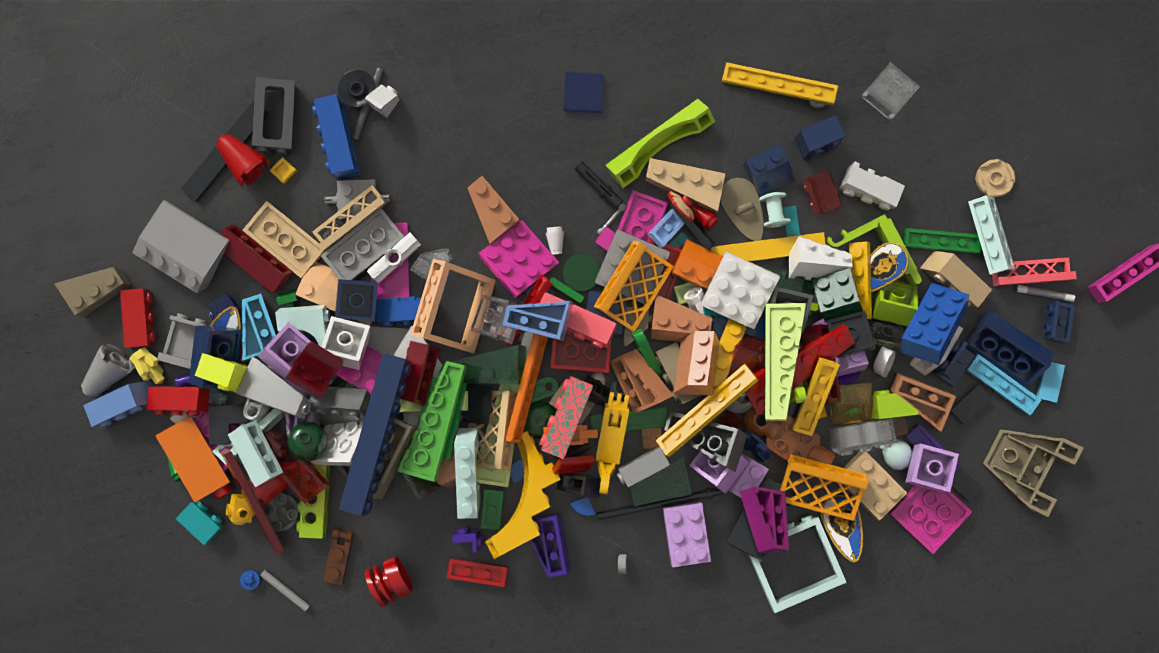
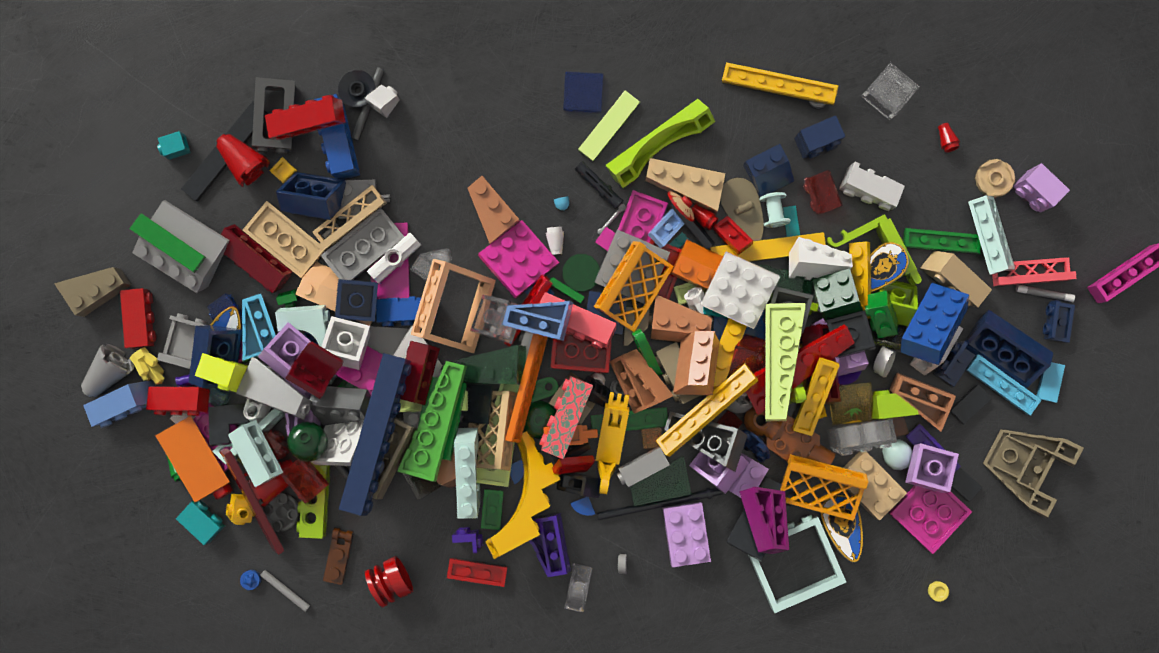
(167, 243): none -> green tile
(173, 145): none -> teal brick
(305, 118): none -> red brick
(311, 195): none -> dark blue slope
(562, 203): none -> medium azure hinge
(578, 588): none -> clear slope
(609, 126): none -> yellowish green tile
(733, 235): none -> red plate
(882, 314): none -> green brick
(938, 591): none -> light yellow tile
(948, 139): none -> red cone
(1040, 188): none -> lavender brick

